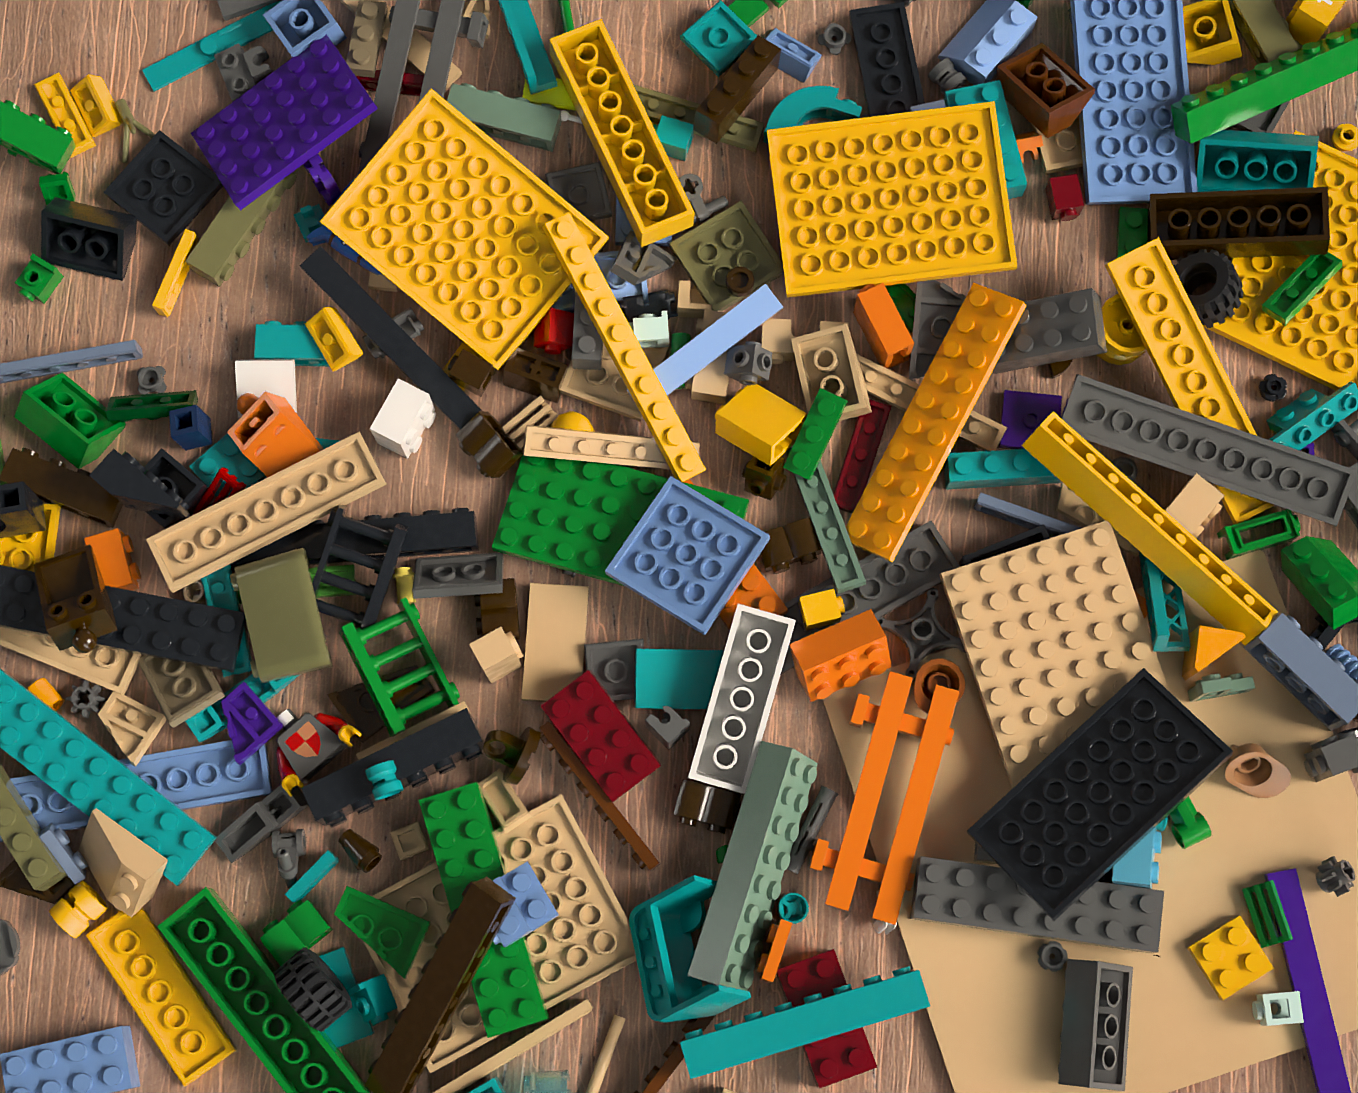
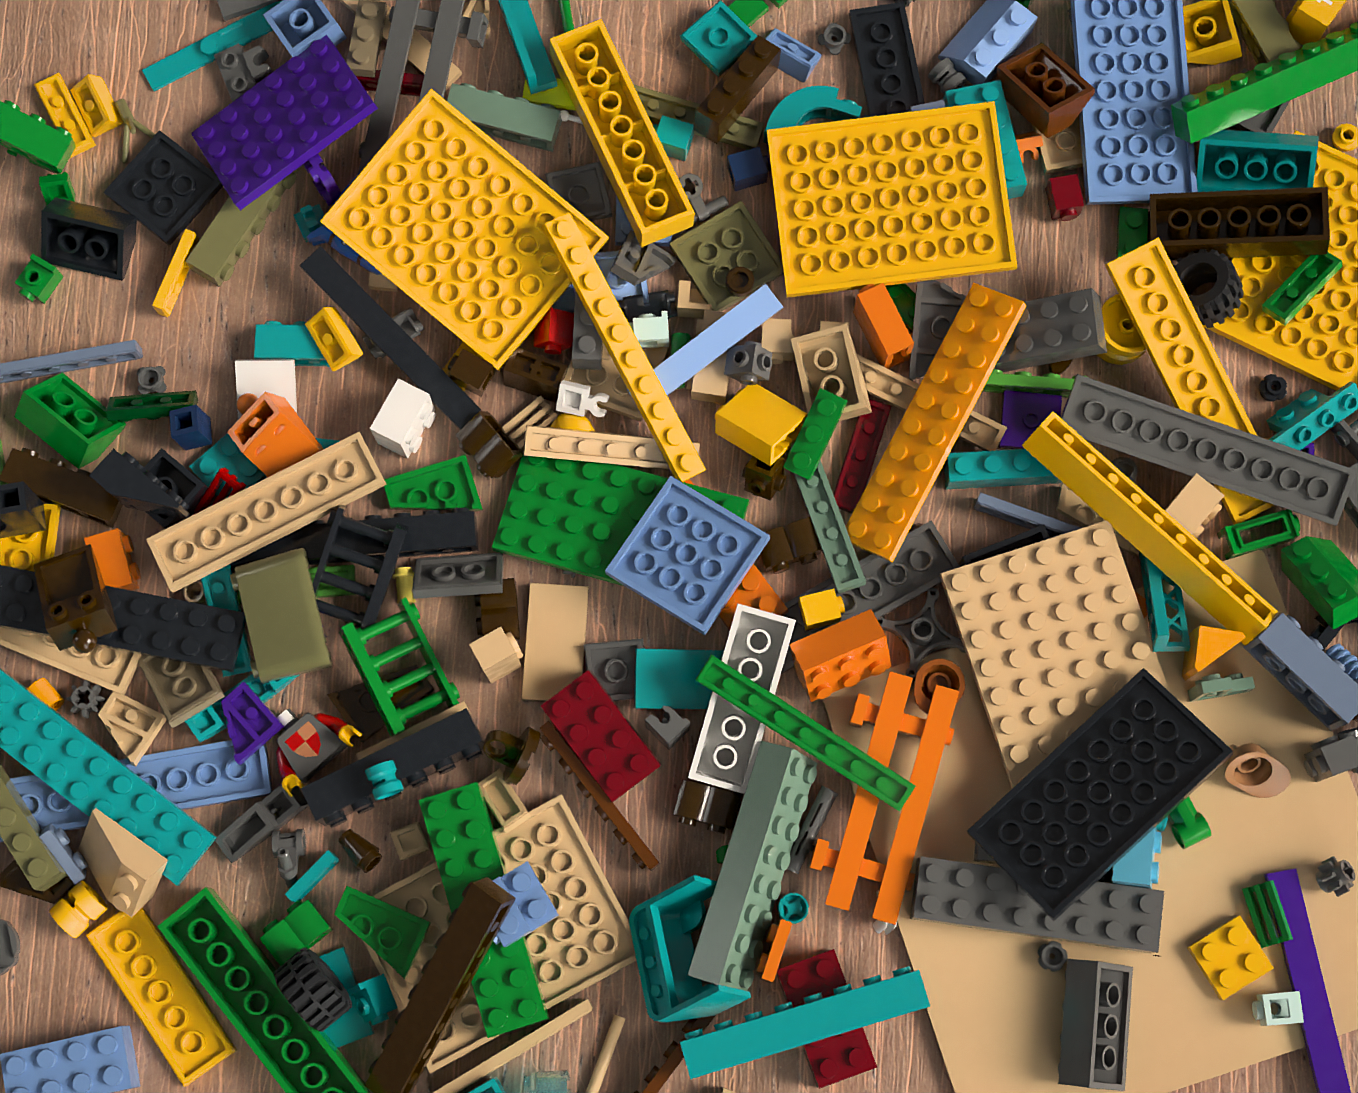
(435, 487): none -> green wing
(576, 400): none -> white plate
(748, 168): none -> dark blue brick
(805, 732): none -> green tile
(1025, 382): none -> bright green plate

